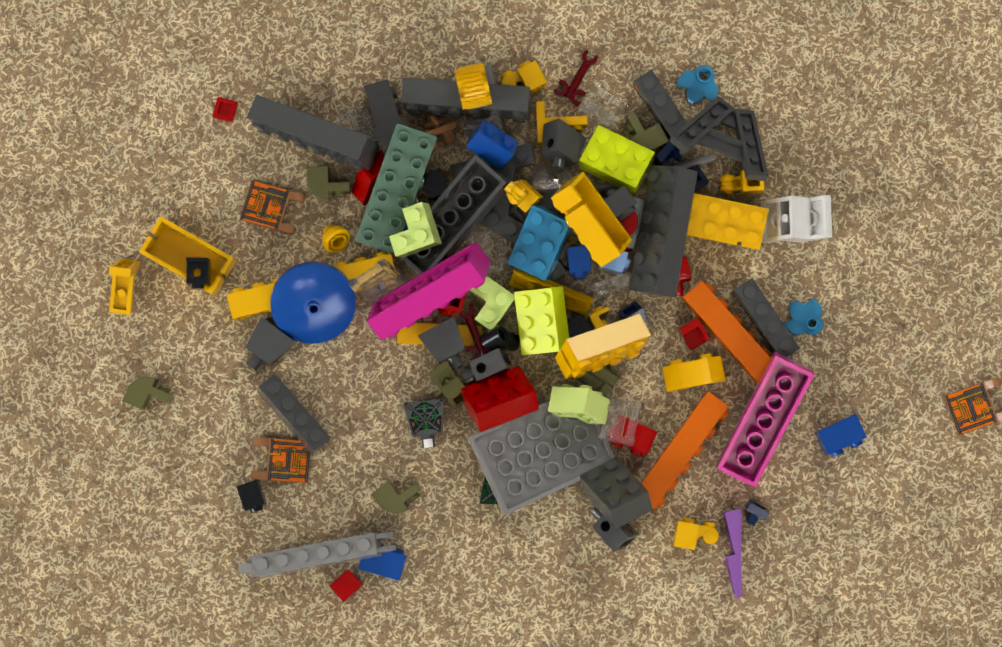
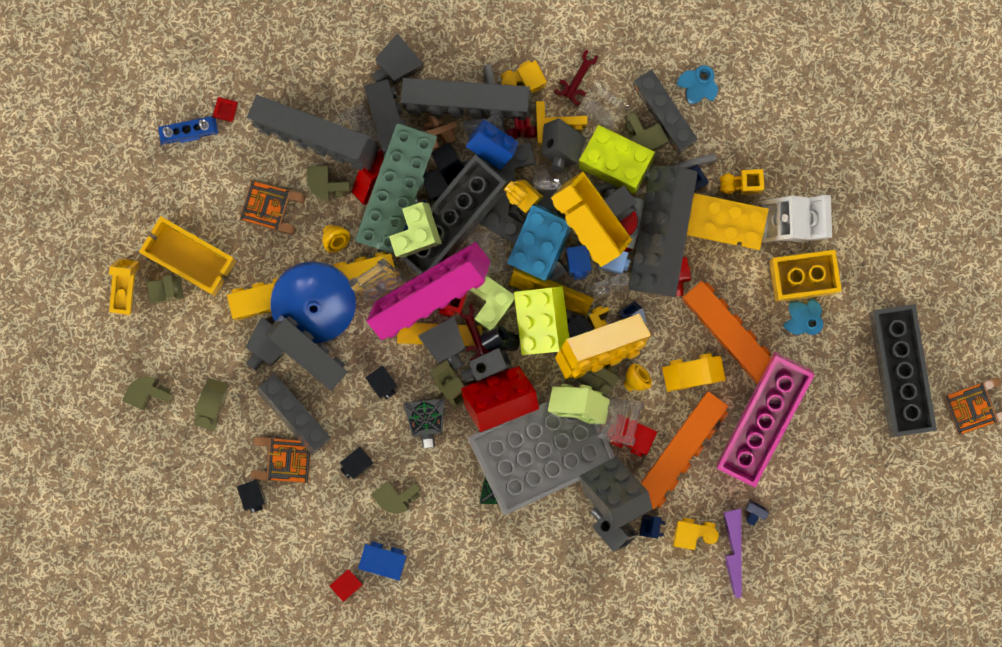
(165, 290): none -> olive brick
(204, 266): black brick -> none
(207, 127): none -> blue piece
(210, 403): none -> olive brick
(307, 353): none -> dark grey brick
(317, 555): light grey hinge -> none
(356, 463): none -> black brick
(382, 383): none -> black brick
(396, 62): none -> dark grey torso
(448, 161): none -> black brick
(473, 86): yellow brick -> none
(522, 129): none -> dark red bar
(637, 378): none -> yellow brick
(651, 526): none -> dark blue tile
(666, 154): dark blue tile -> none
(694, 334): red panel -> none
(745, 148): dark grey plate -> none
(765, 318): dark grey brick -> none
(805, 276): none -> yellow brick
(840, 435): blue brick -> none
(902, 371): none -> dark grey brick

